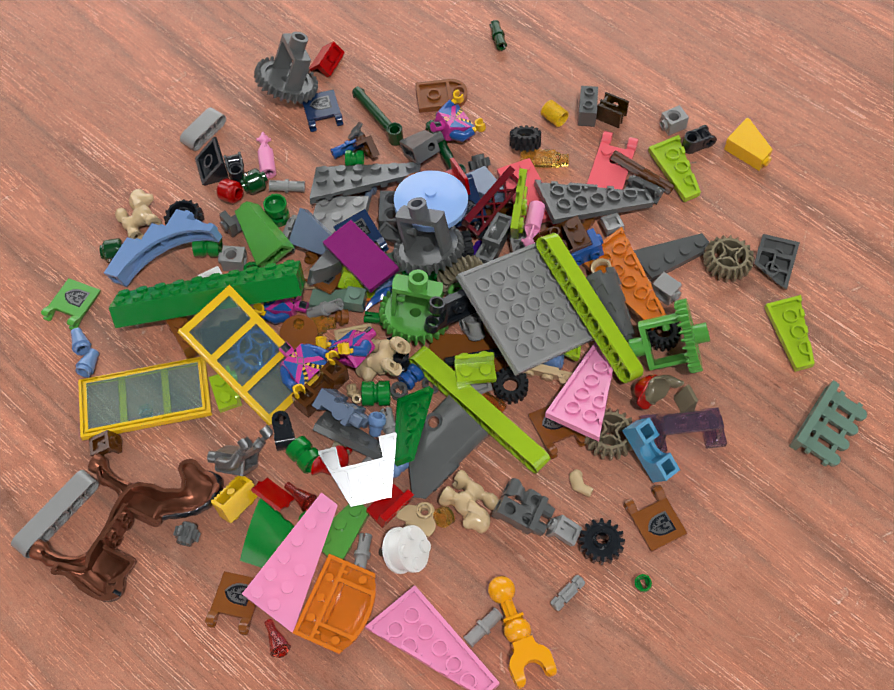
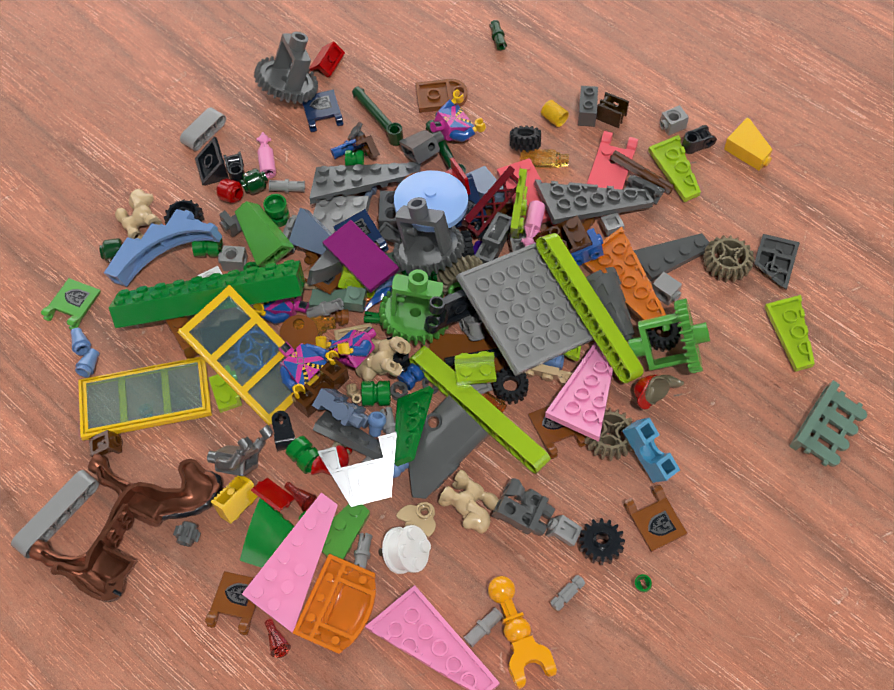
(386, 509): red panel -> none
(444, 517): clear yellow tile -> none
(479, 161): dark grey gear -> none
(578, 484): tan arm -> none
(601, 261): tan piece -> none
(686, 399): dark tan slope -> none
(704, 420): clear purple windscreen -> none

